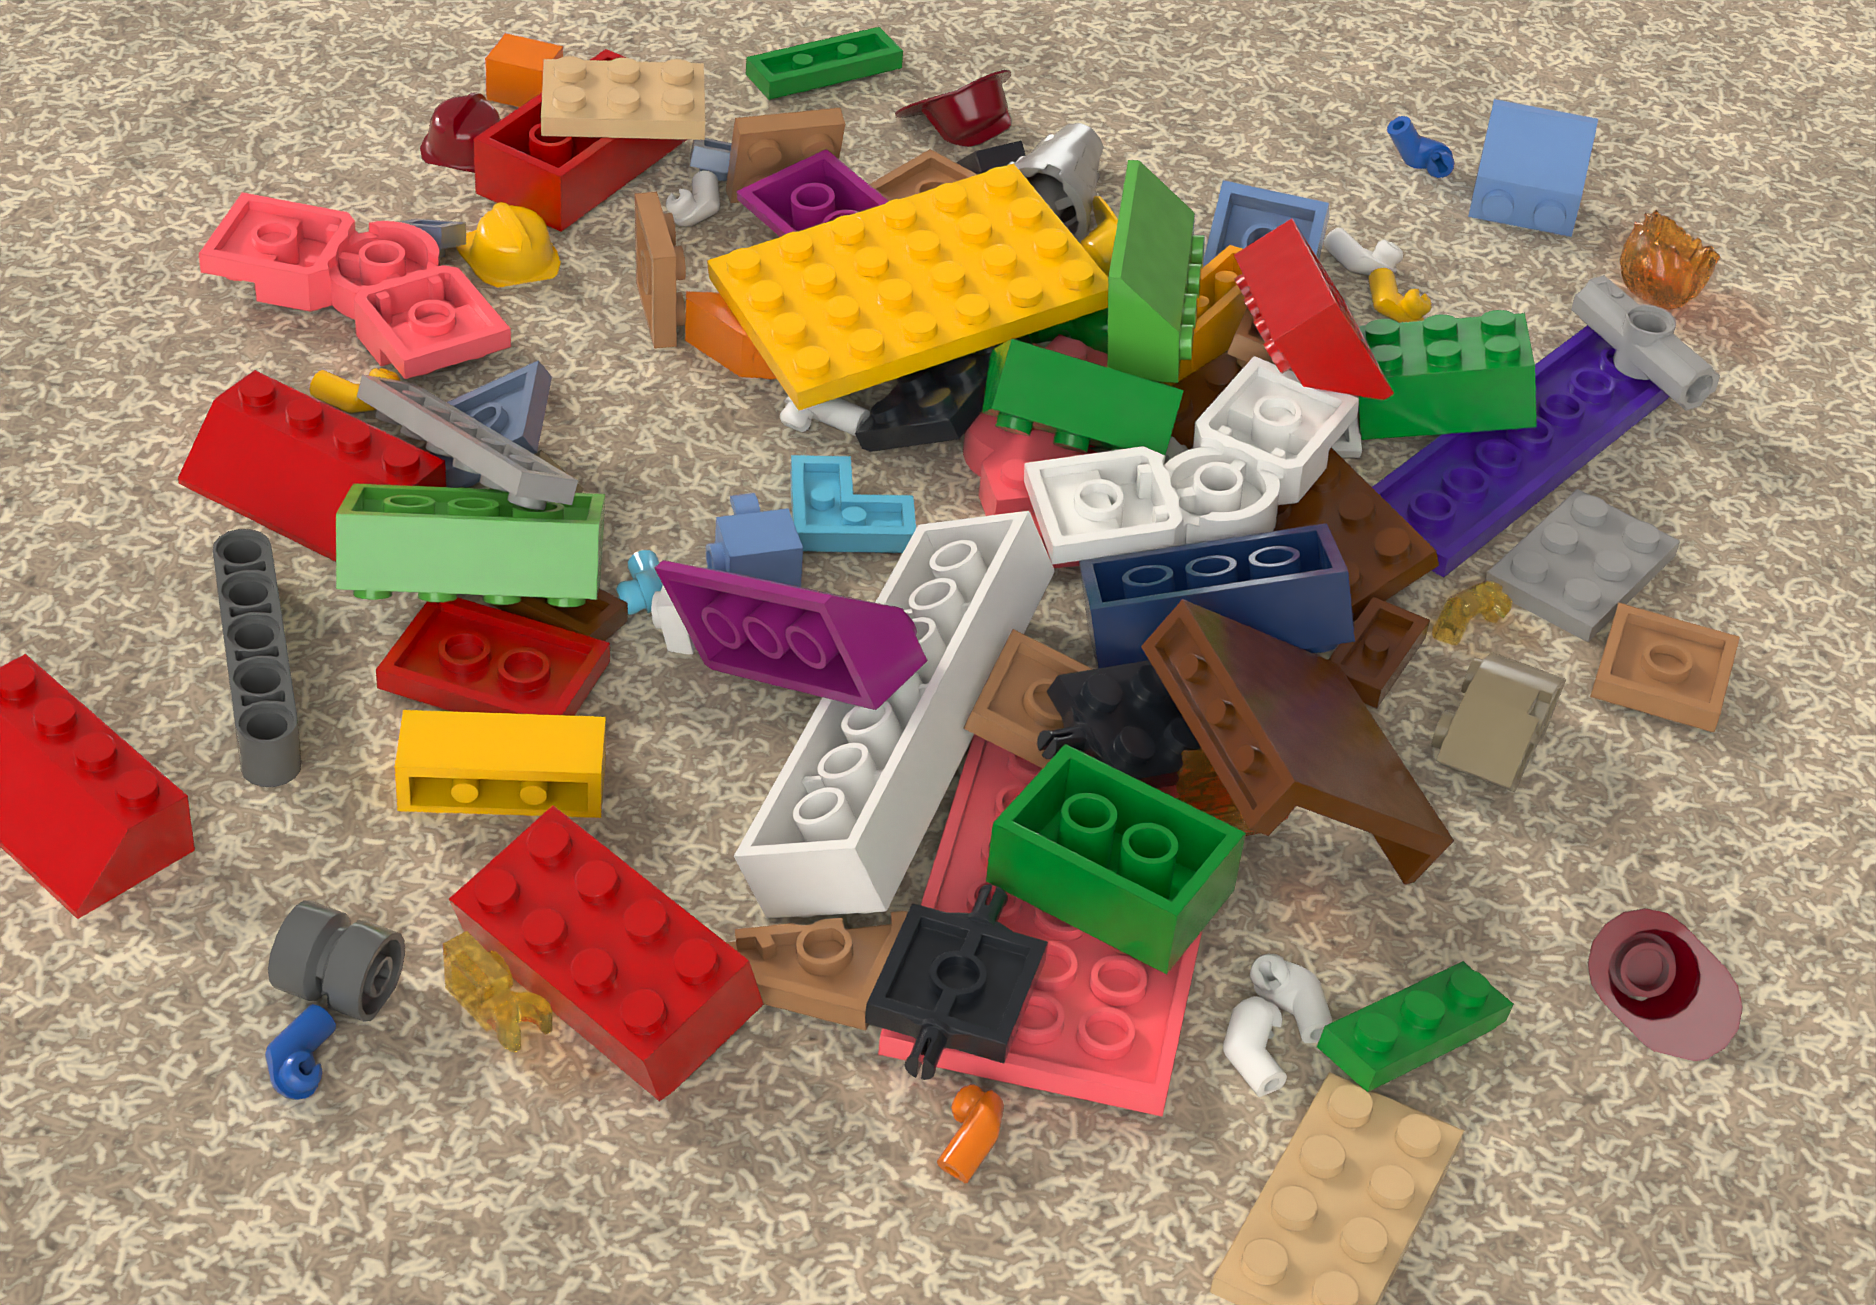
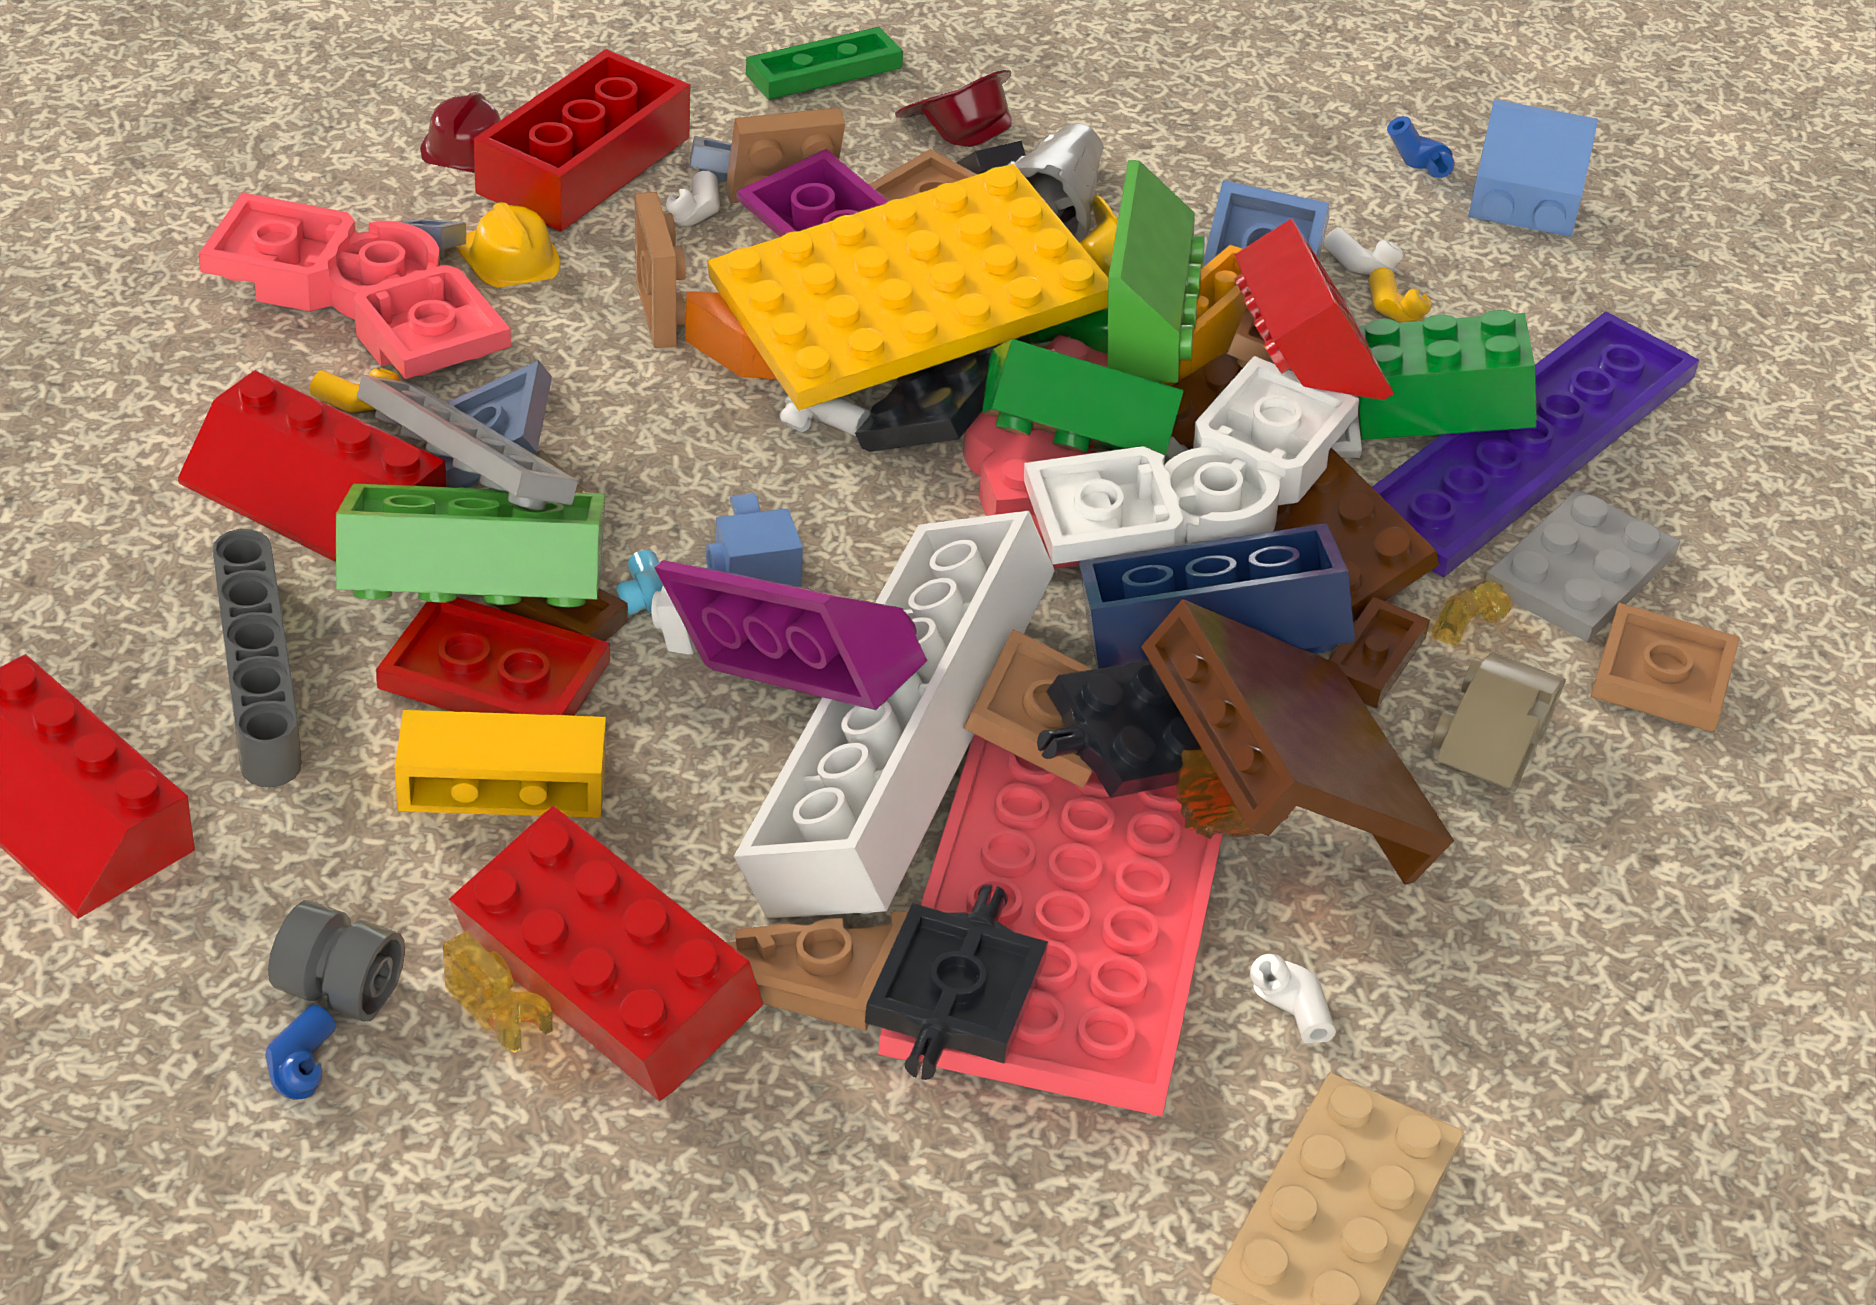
(516, 69): orange brick -> none
(623, 99): tan plate -> none
(836, 519): medium azure plate -> none
(980, 1129): orange arm -> none
(1115, 857): green brick -> none
(1246, 1044): white arm -> none
(1414, 1026): green plate -> none
(1645, 342): light grey piece -> none
(1665, 262): clear orange hair -> none
(1690, 994): dark red piece -> none

